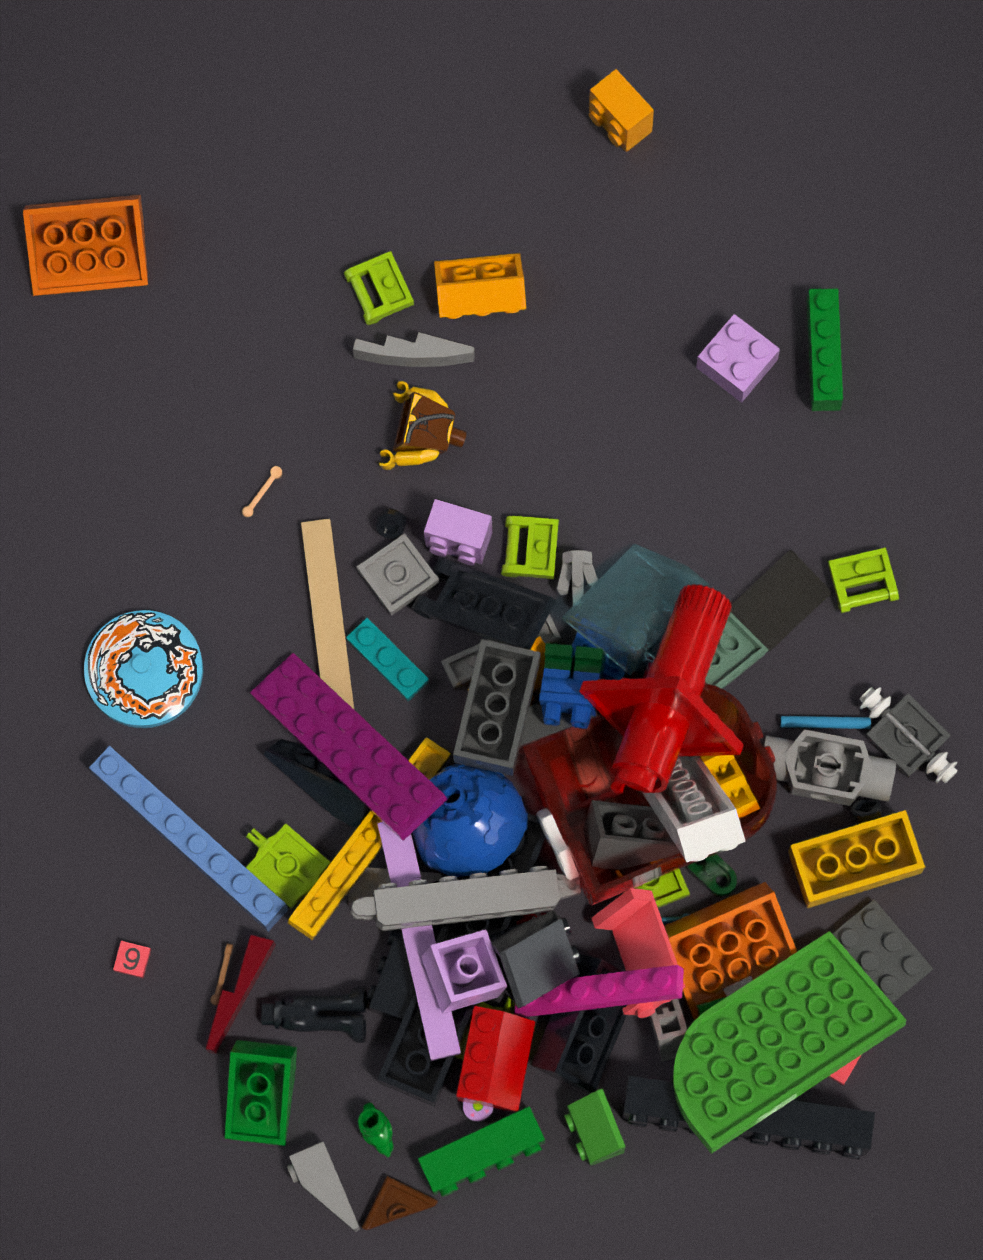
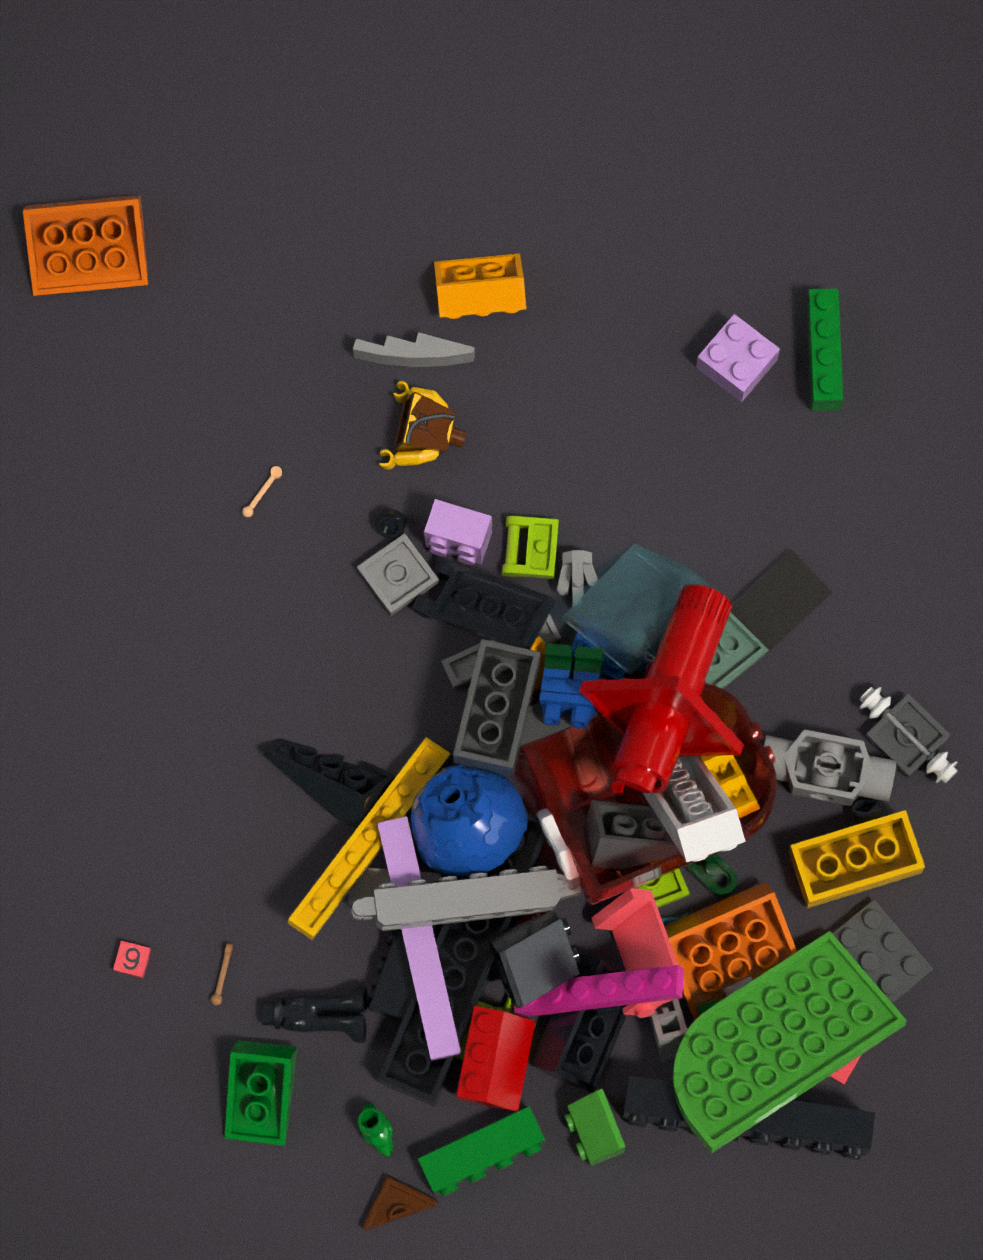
(143, 669): dish -> none
(188, 838): medium blue brick -> none
(230, 1003): dark red slope -> none
(286, 864): lime plate -> none
(319, 1178): light grey slope -> none
(327, 607): tan tile -> none
(348, 746): magenta plate -> none
(387, 659): teal plate -> none
(388, 284): lime plate -> none
(464, 971): lavender brick -> none
(476, 1112): lavender tile -> none
(620, 111): light orange brick -> none
(825, 722): dark azure bar -> none
(859, 571): lime plate -> none

